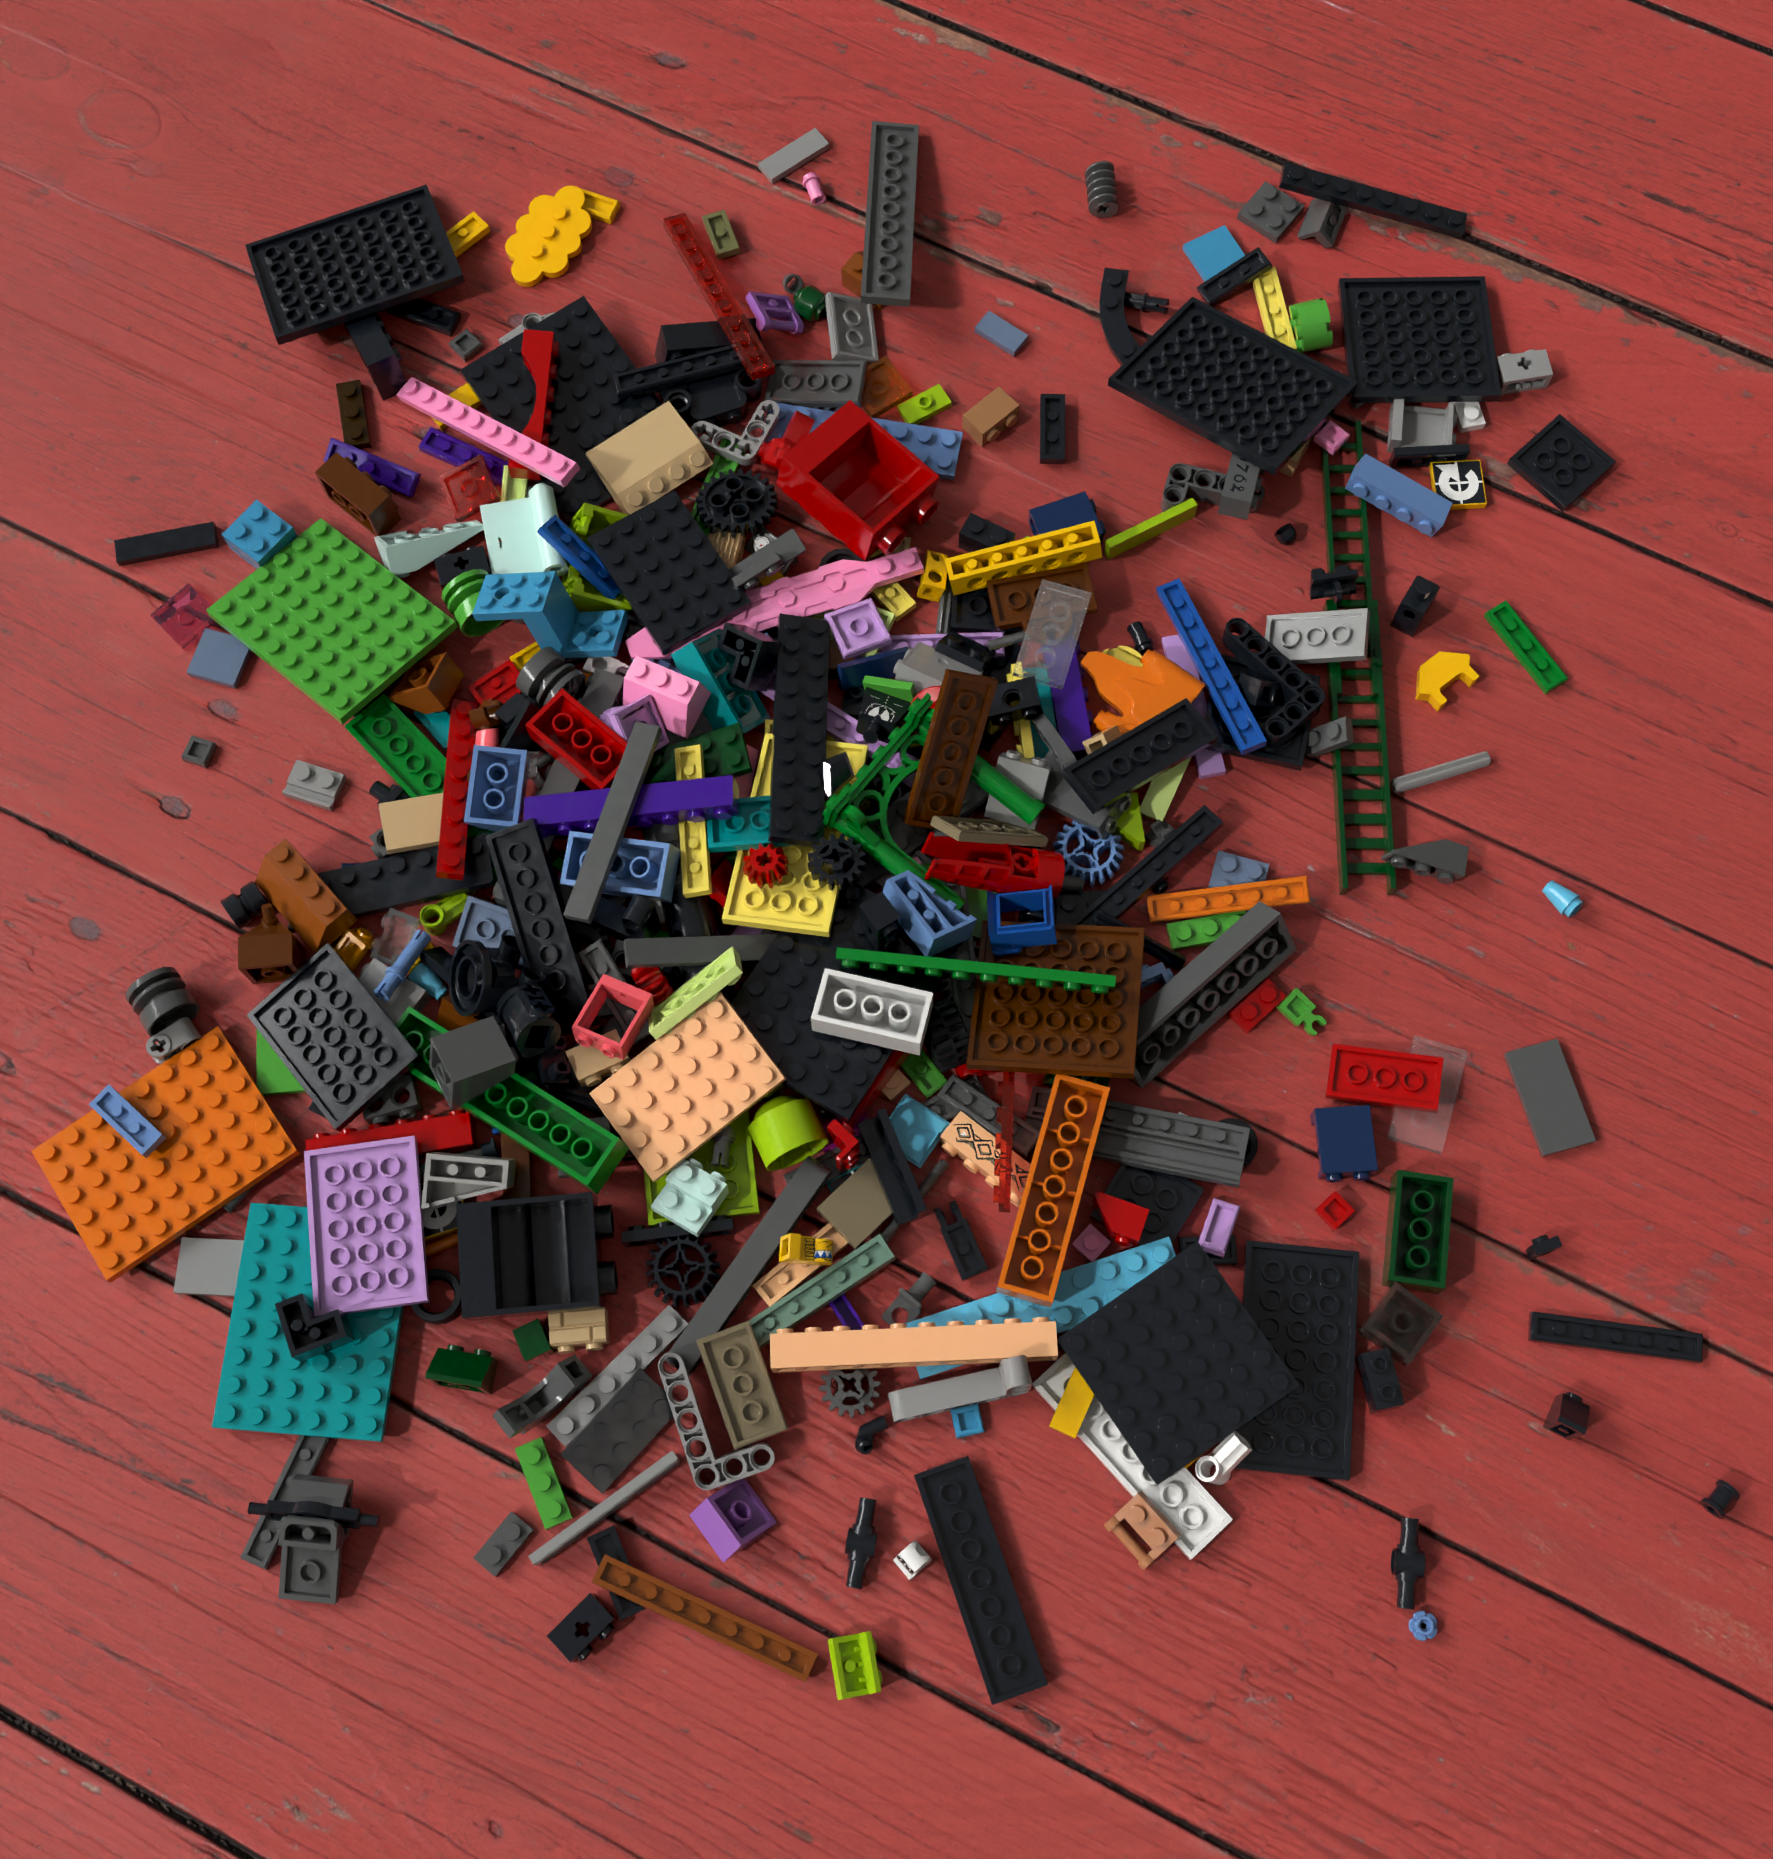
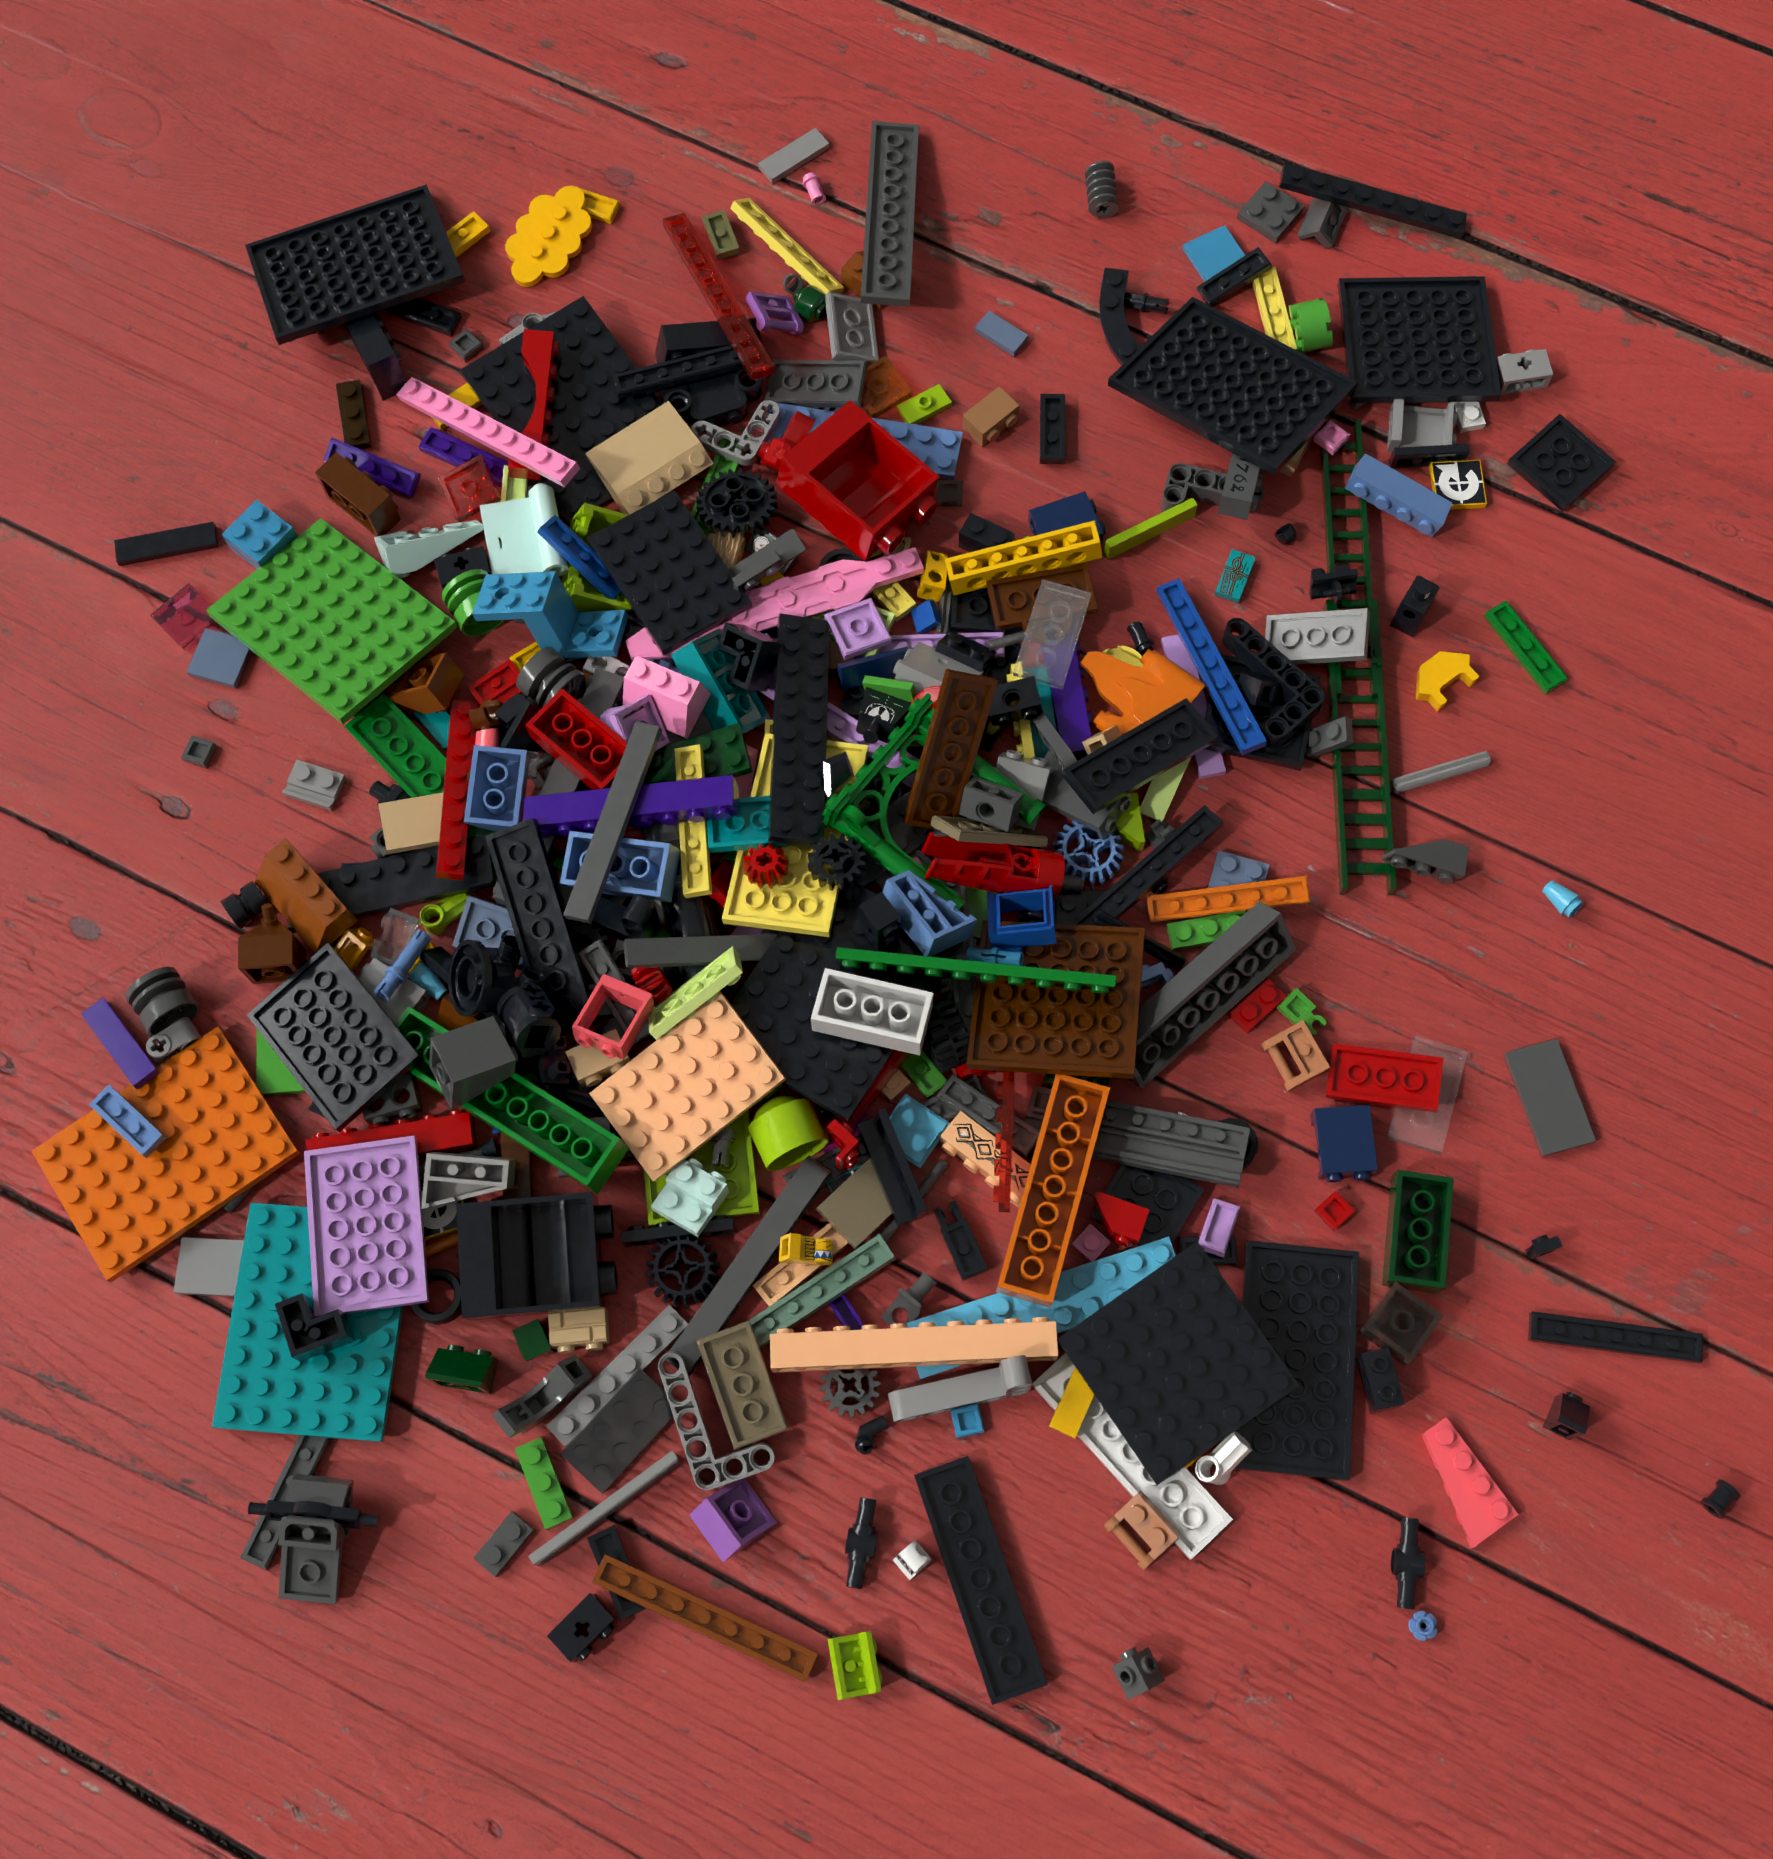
(120, 1043): none -> dark purple tile
(785, 246): none -> light yellow plate
(925, 616): none -> blue tile
(950, 493): none -> clear smoke tile
(995, 956): none -> dark azure pin
(1005, 804): none -> dark grey brick
(1137, 1672): none -> dark grey brick
(1235, 576): none -> teal tile
(1303, 1050): none -> nougat plate
(1473, 1492): none -> coral wing

